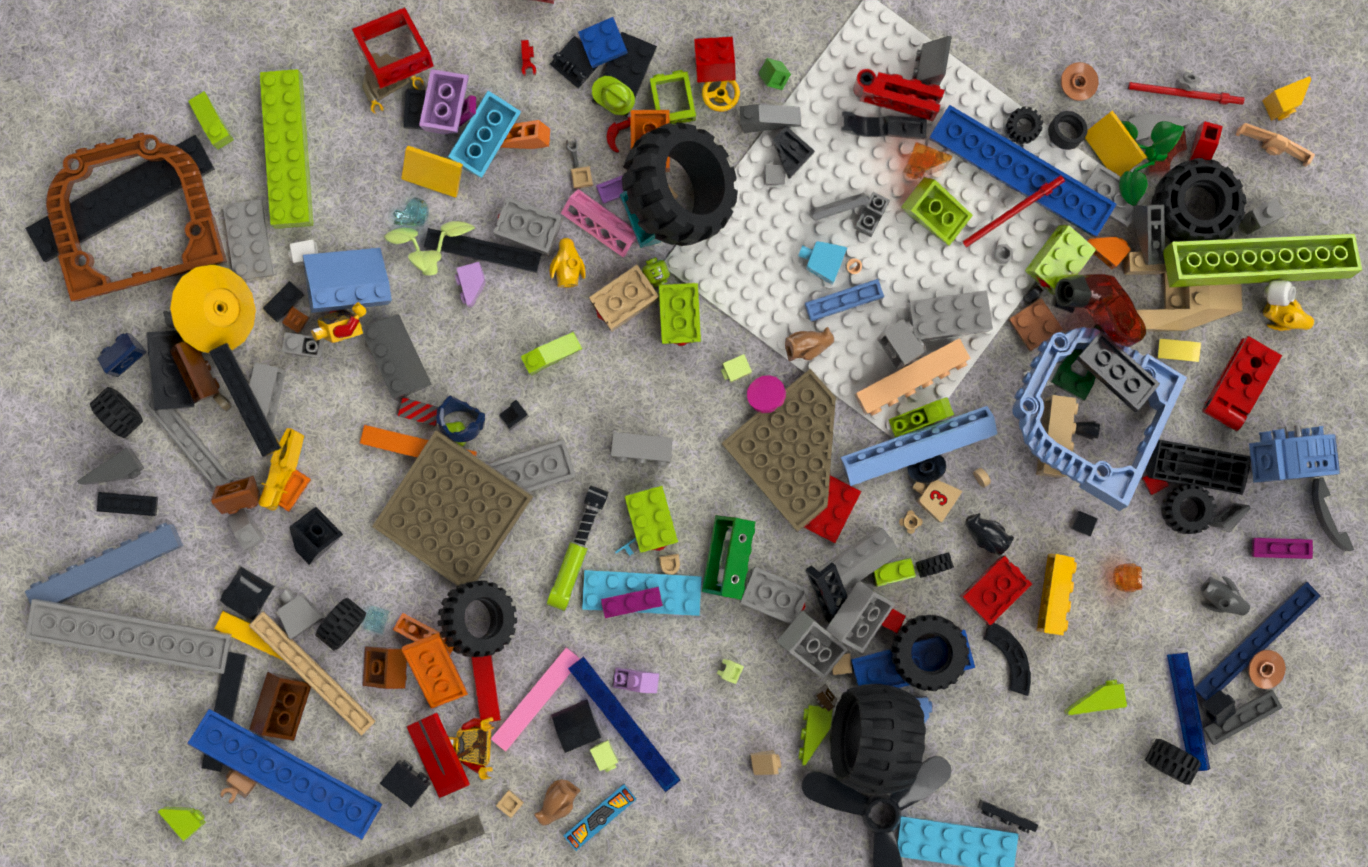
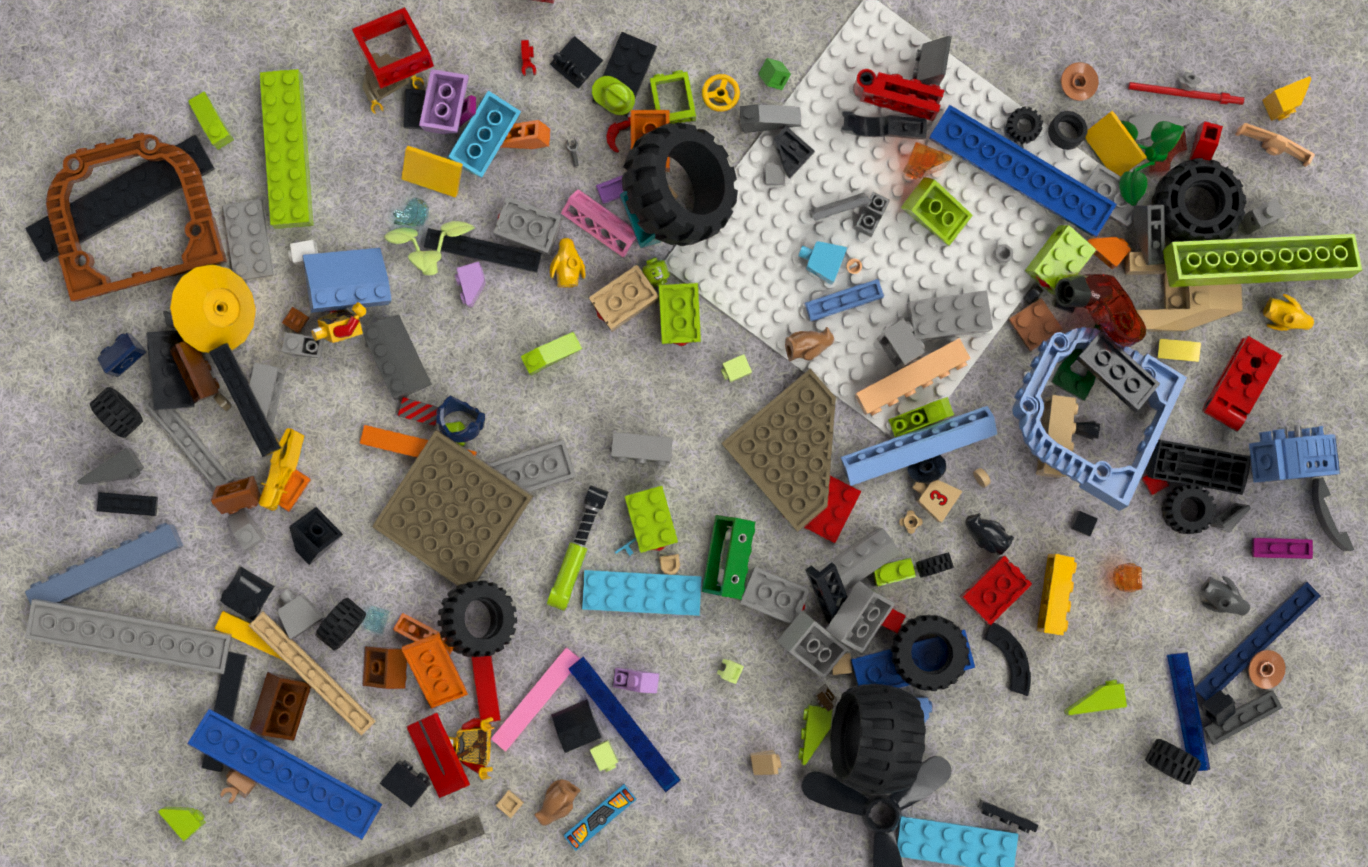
(283, 301): black plate -> none
(514, 415): black panel -> none
(581, 177): tan tile -> none
(602, 42): blue plate -> none
(631, 602): magenta plate -> none
(715, 59): red brick -> none
(766, 394): dark pink tile -> none
(1046, 189): red bar -> none
(1280, 292): white head -> none

